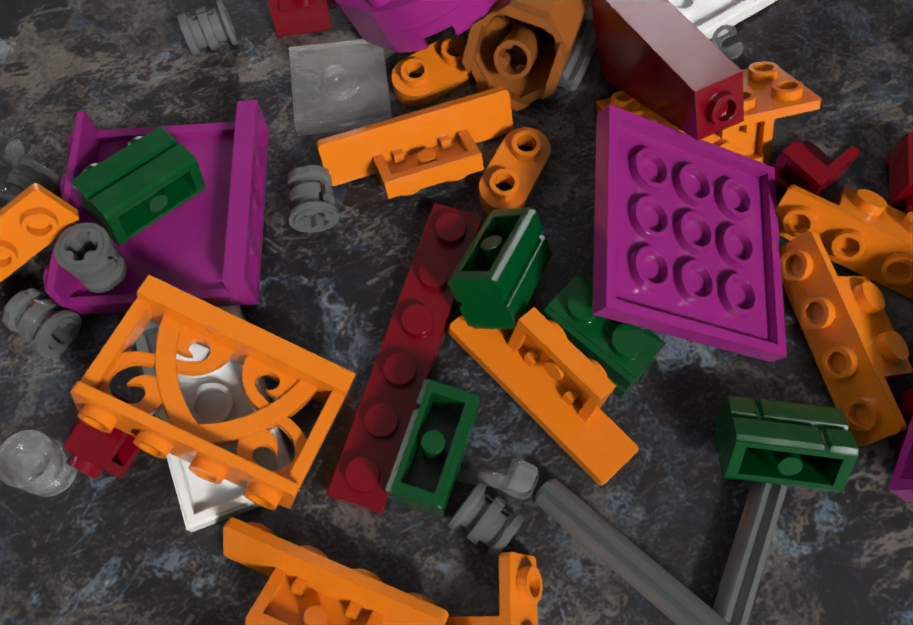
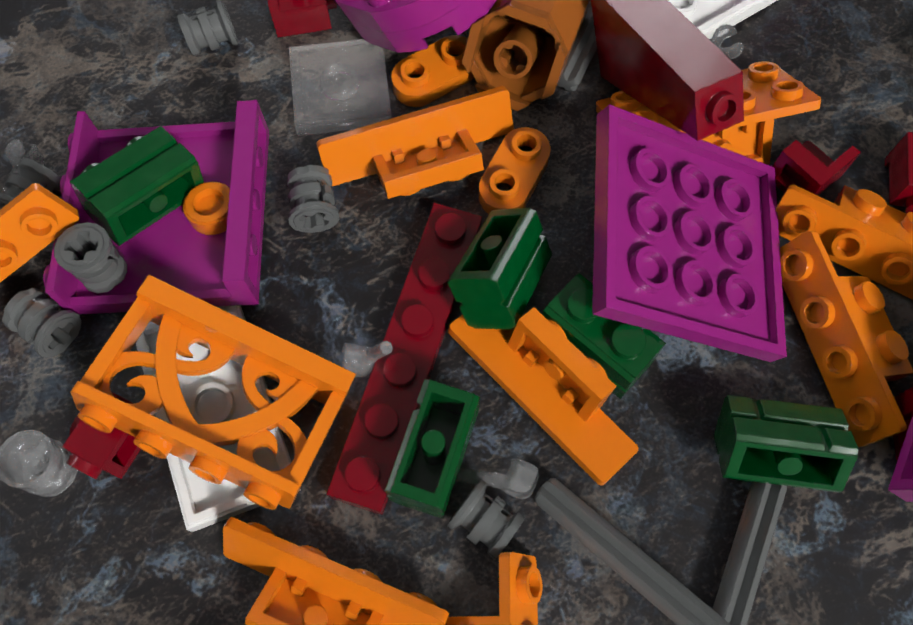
(207, 207): none -> orange tile
(361, 358): none -> clear hand

